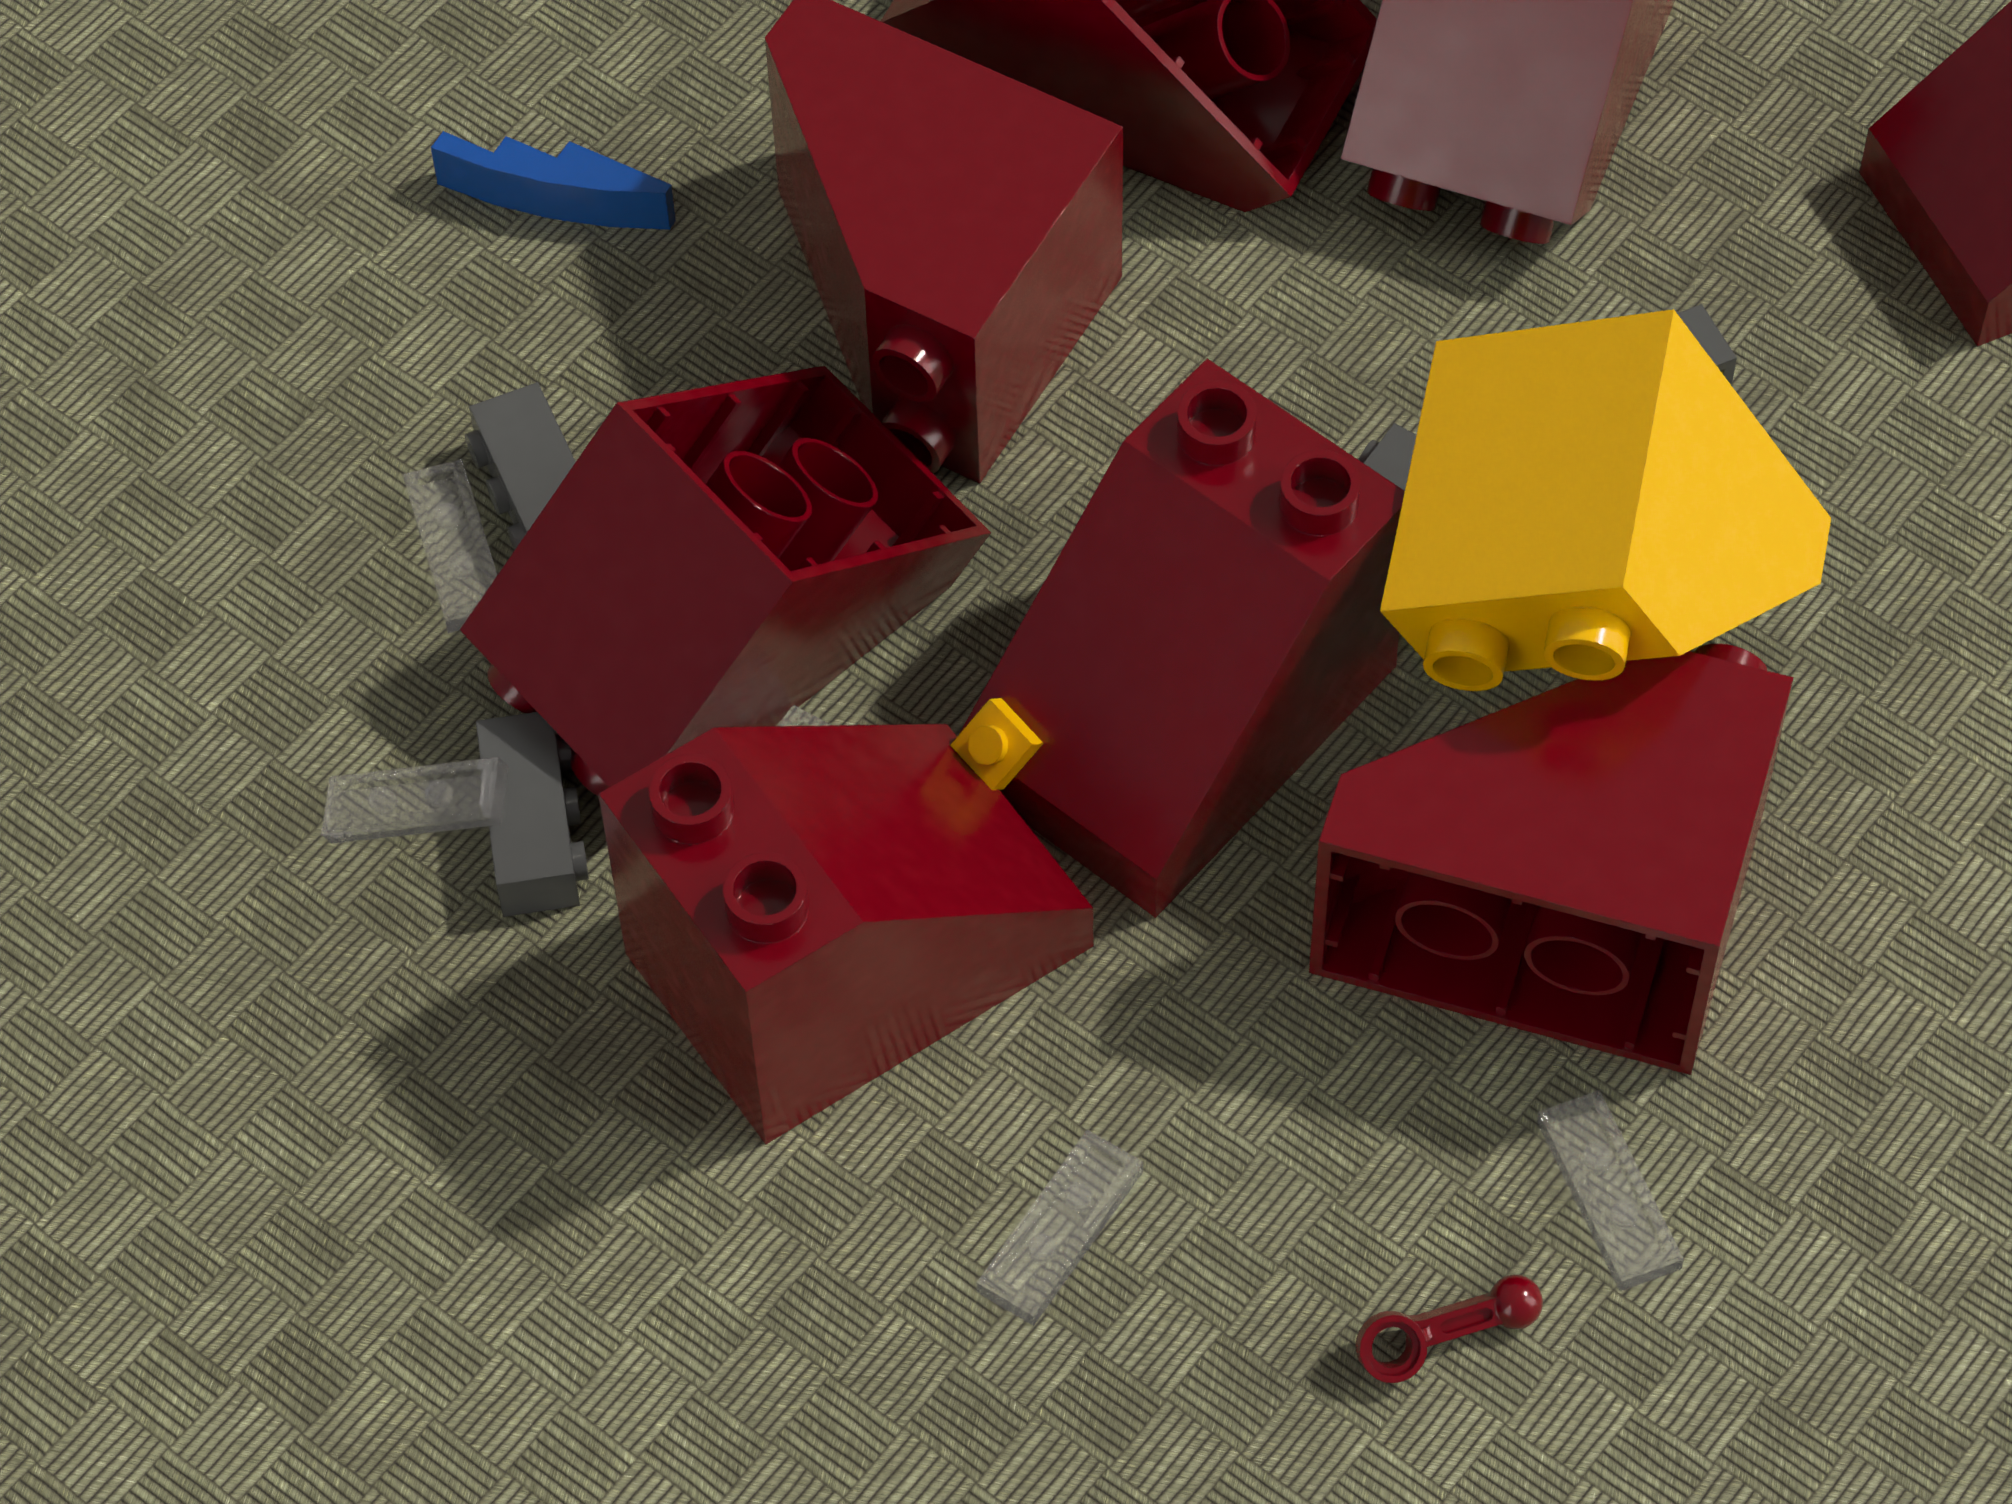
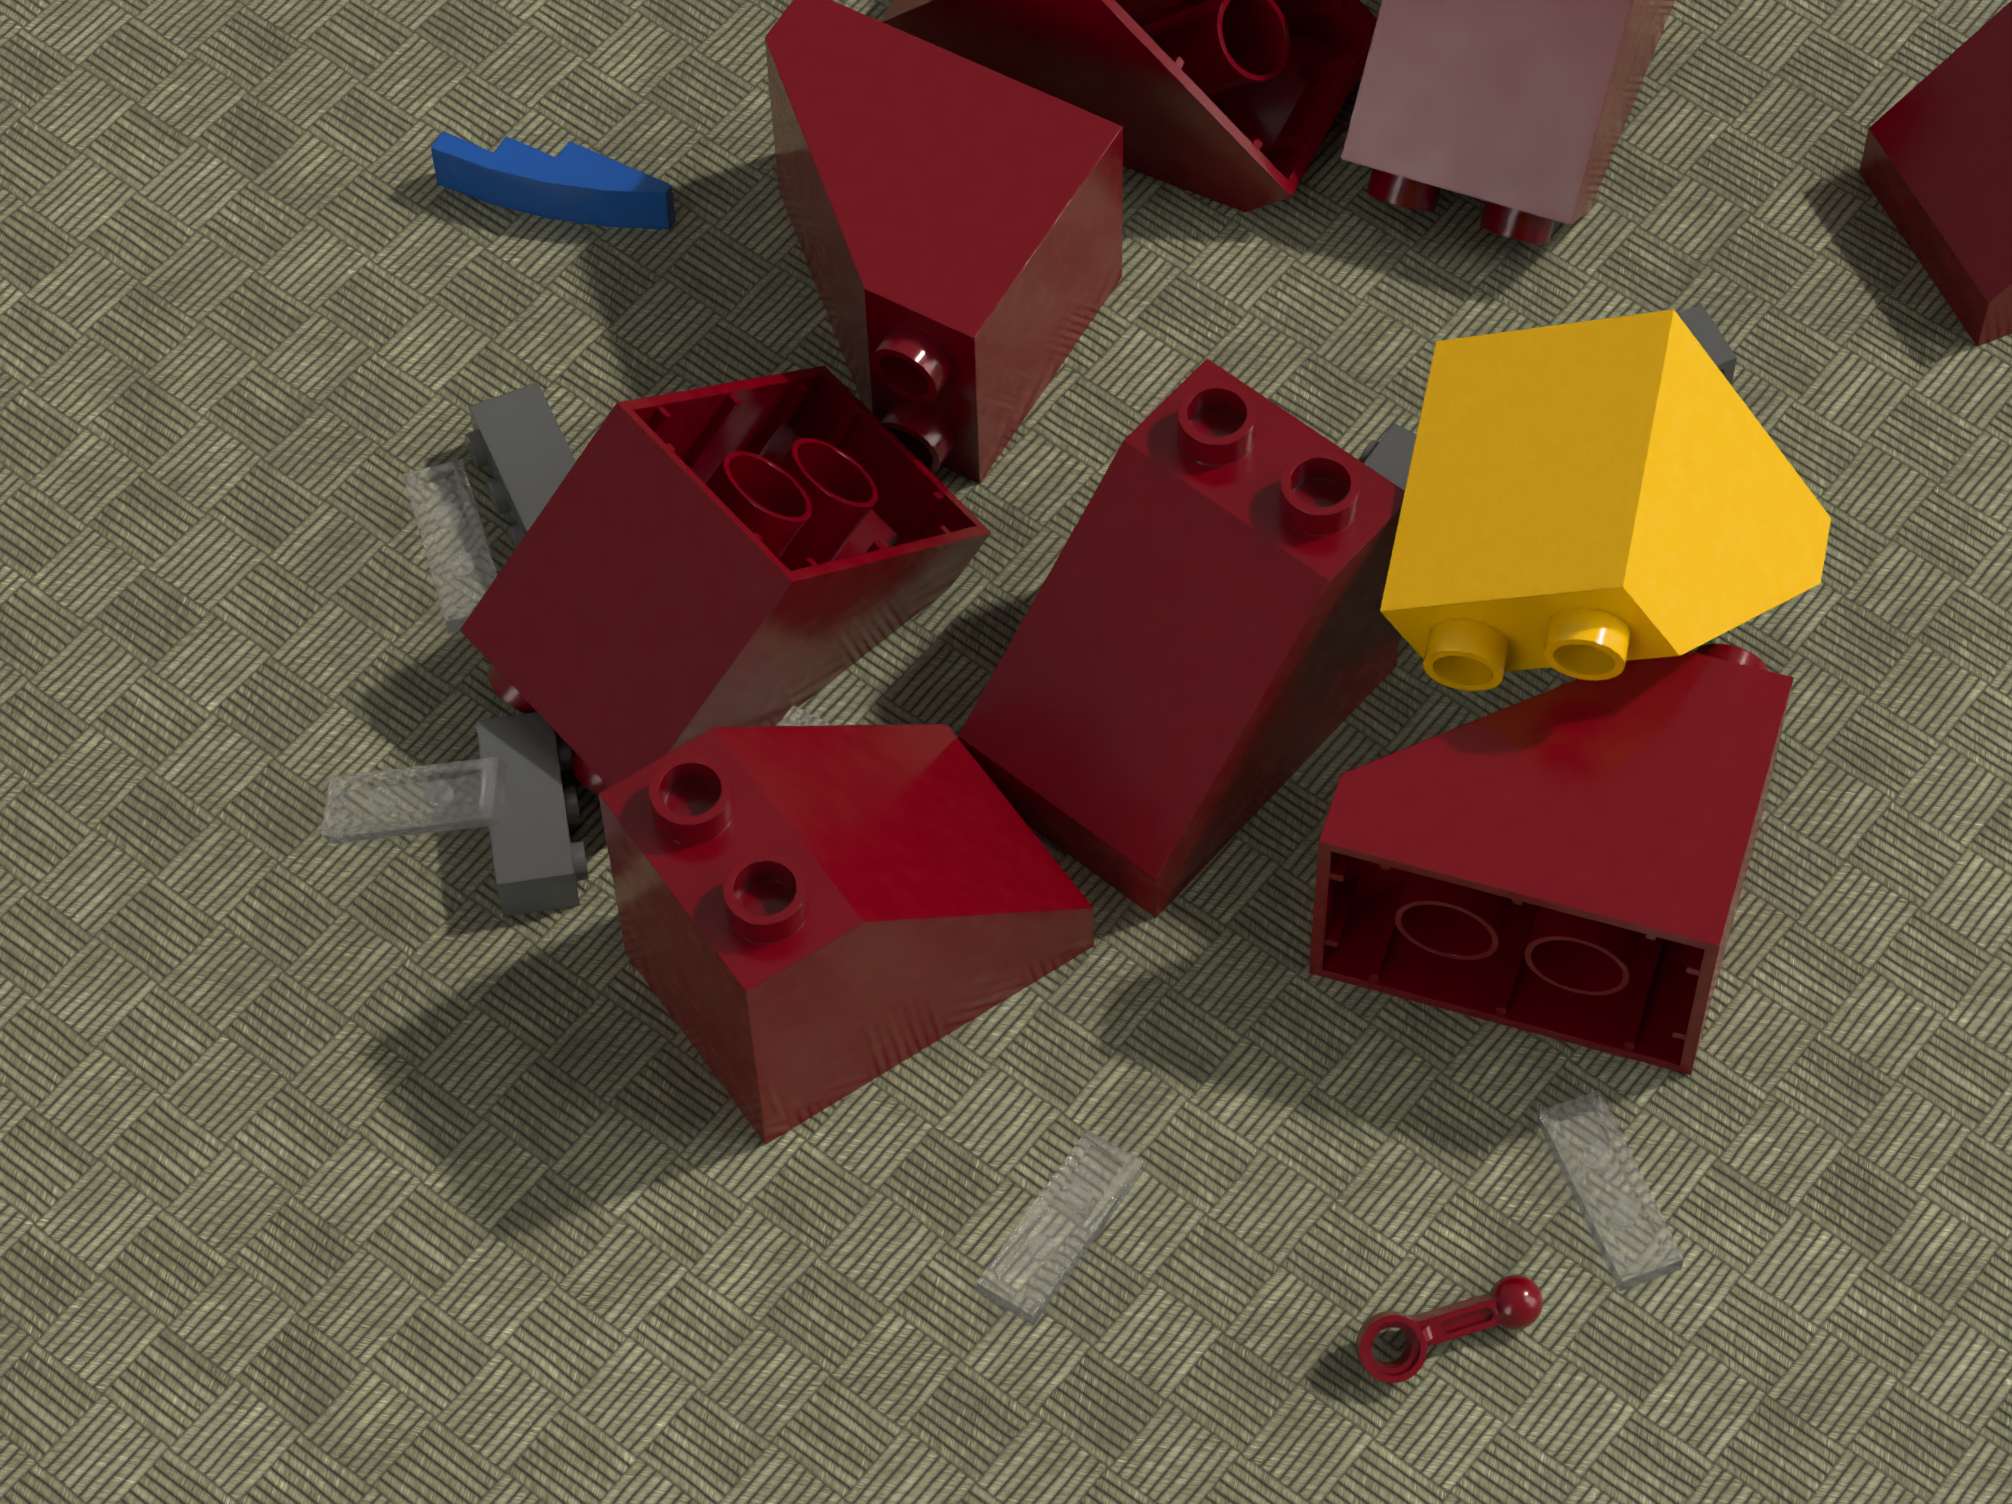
(996, 744): yellow plate -> none

